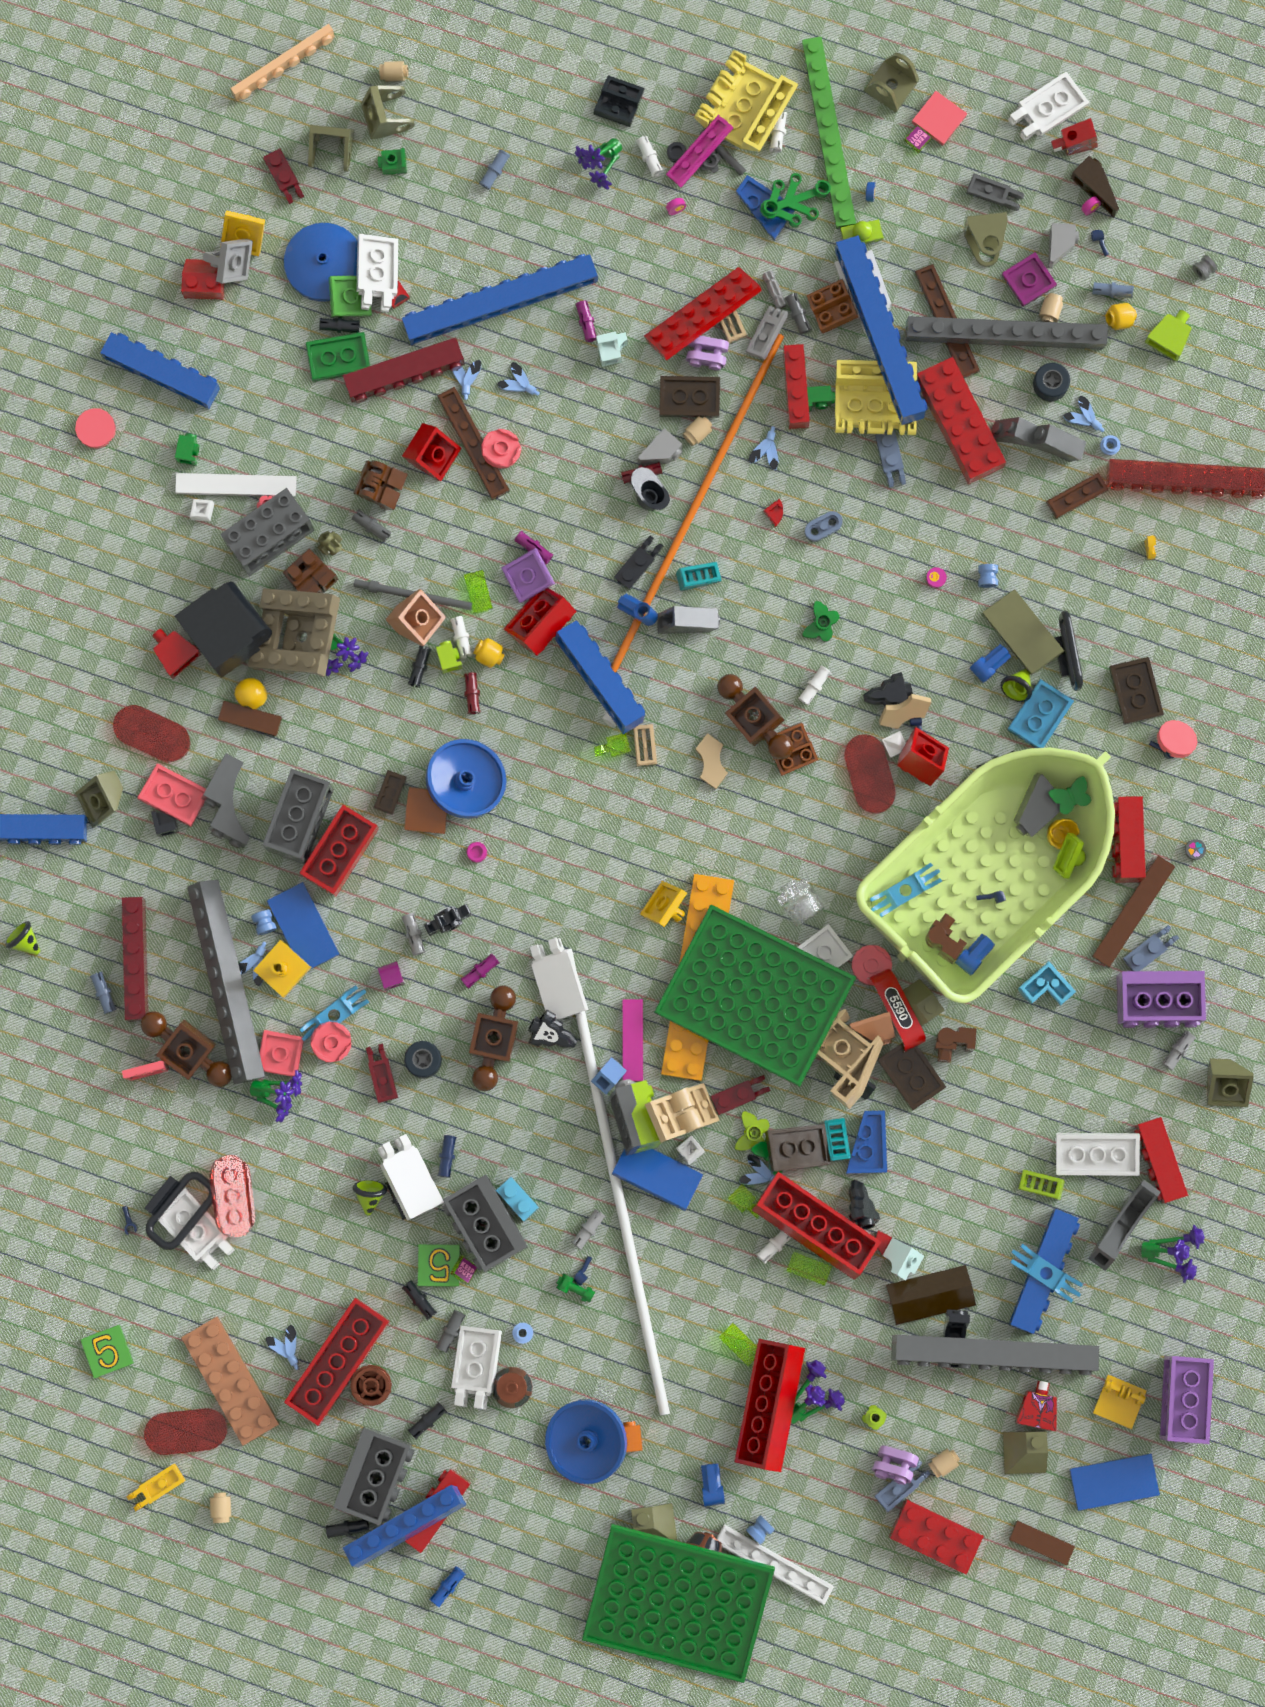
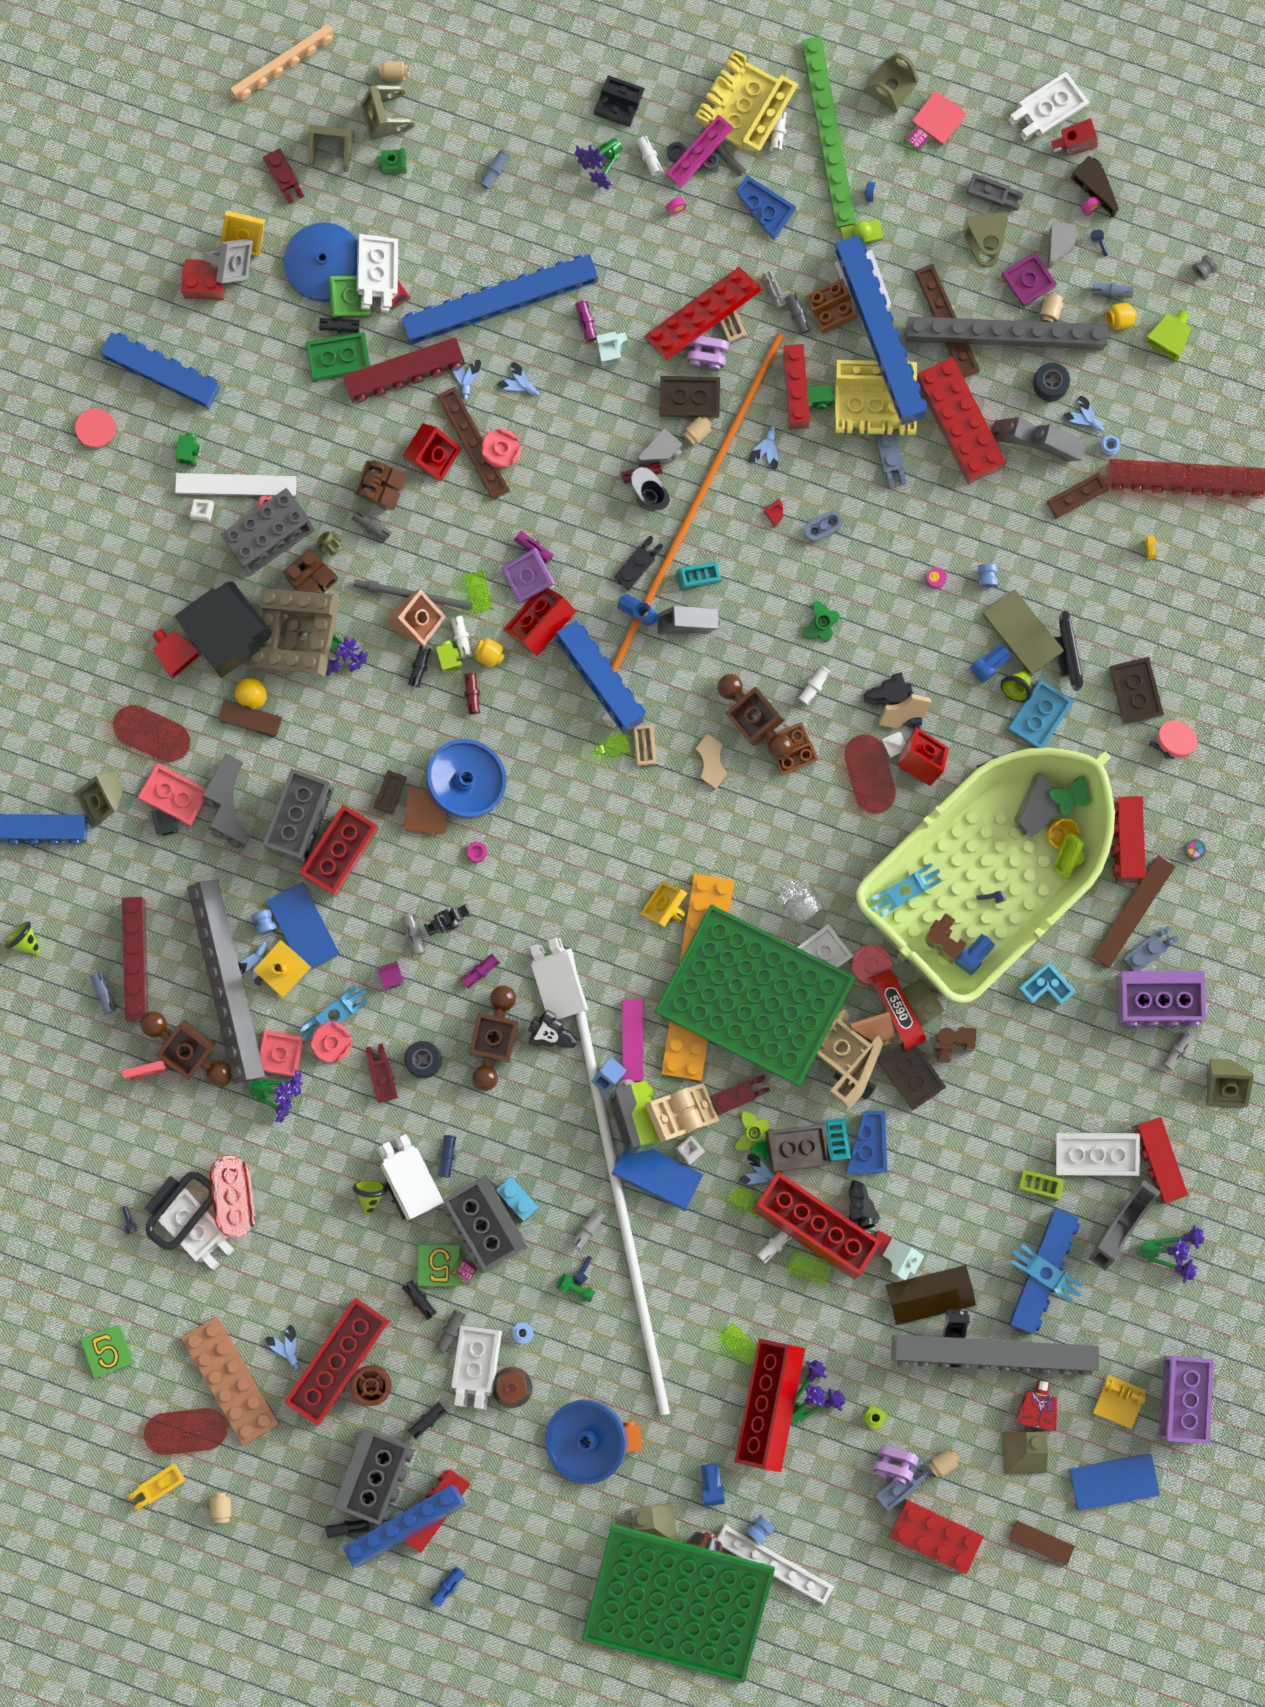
(767, 332): light grey hinge -> none
(793, 202): green plant -> none

